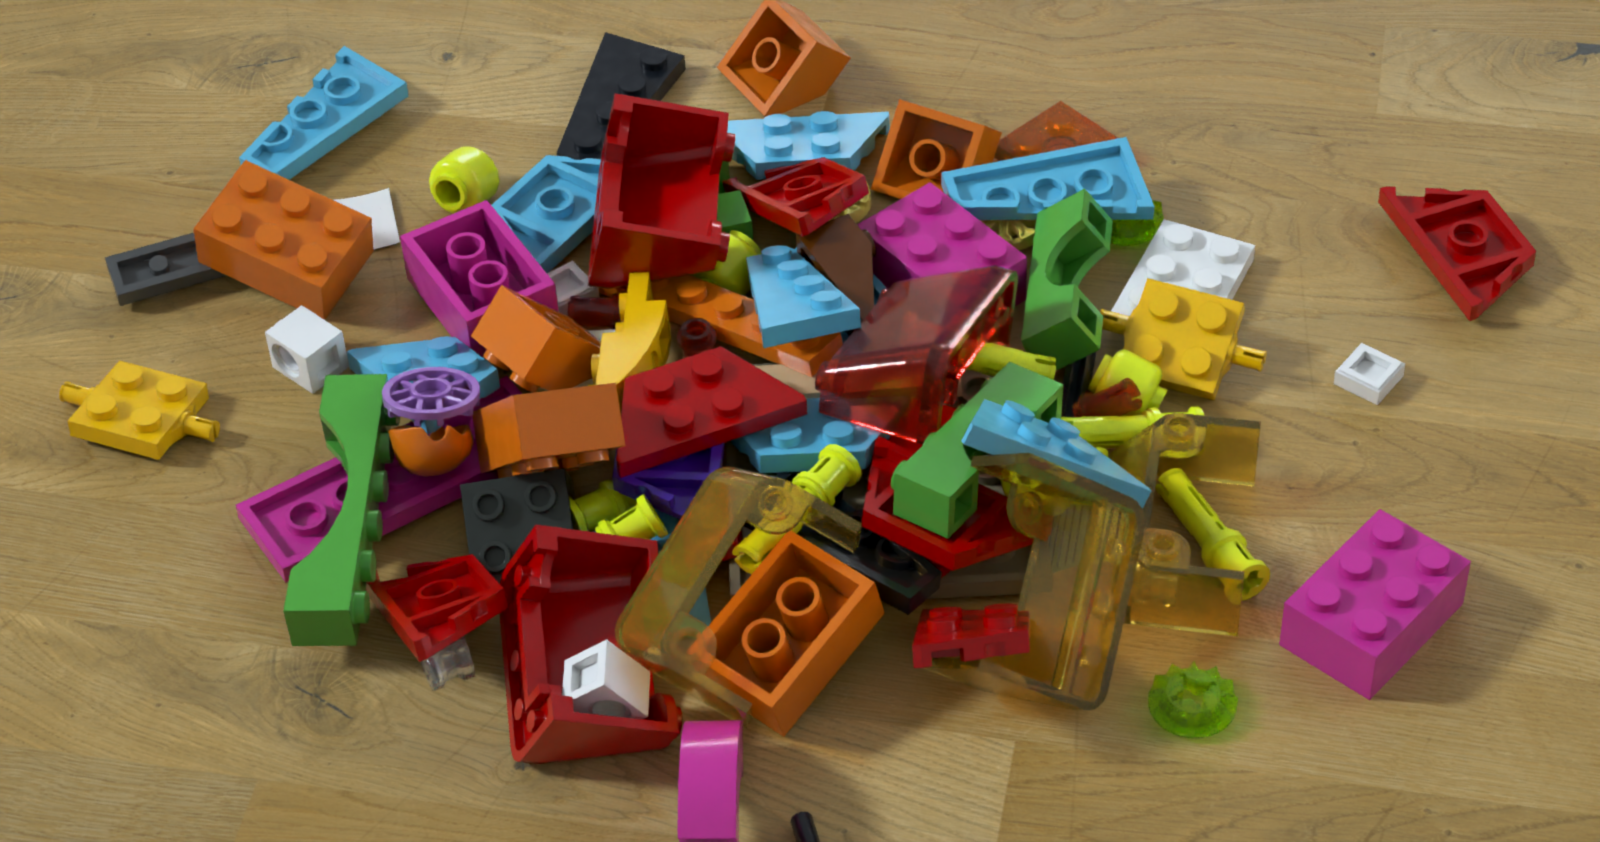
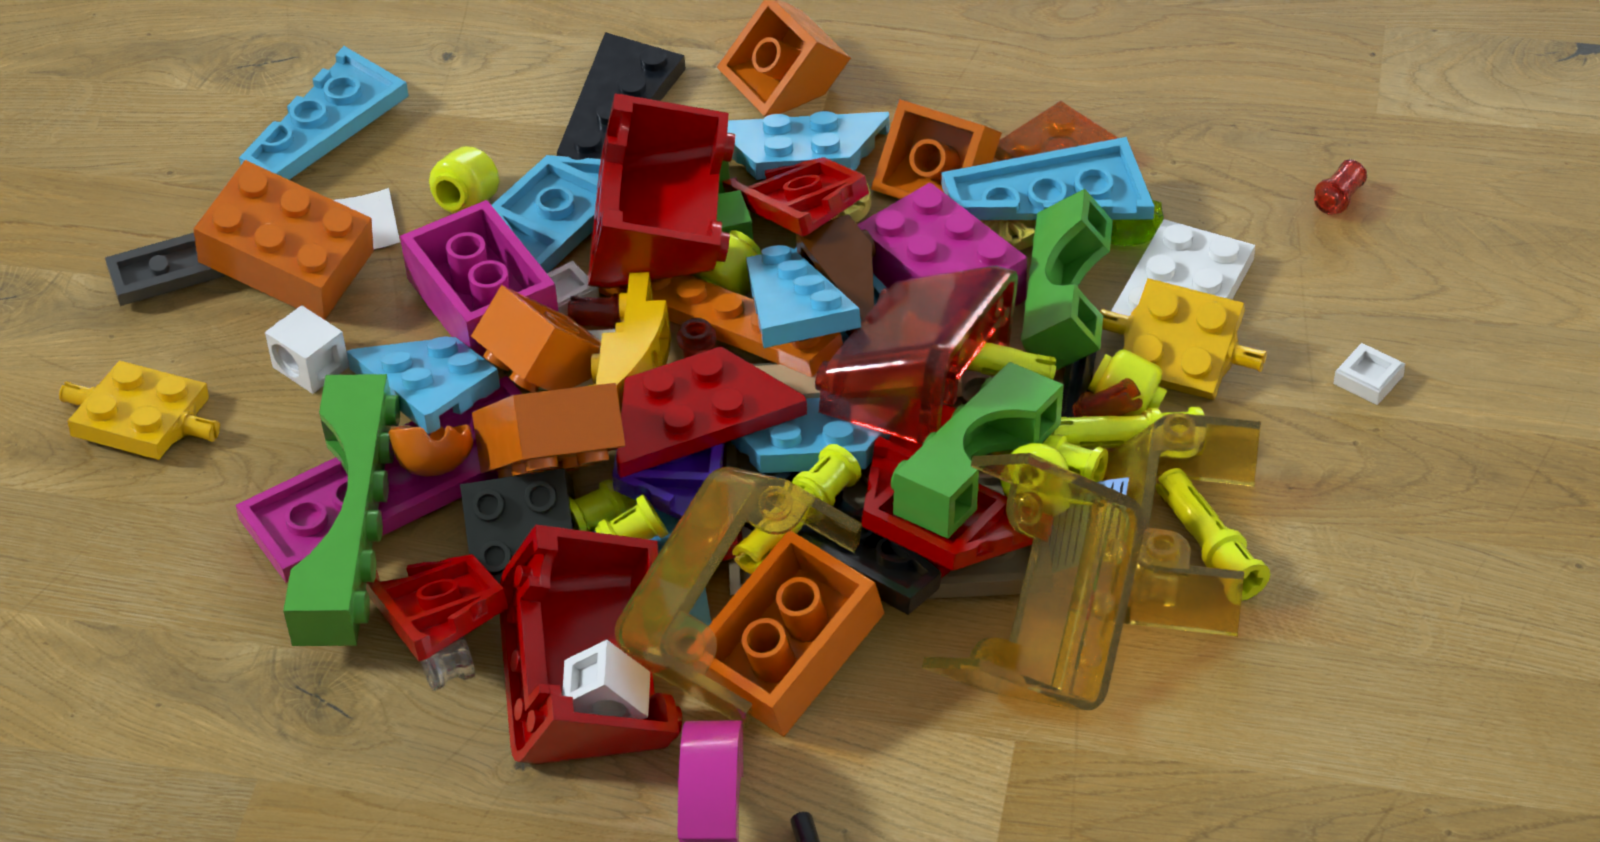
(431, 395): medium lavender wheel -> none
(971, 633): red wing -> none
(1015, 430): medium azure wing -> none
(1185, 716): clear neon green gear -> none
(1334, 194): none -> clear red pin
(1374, 603): dark pink brick -> none
(1463, 242): red wing -> none

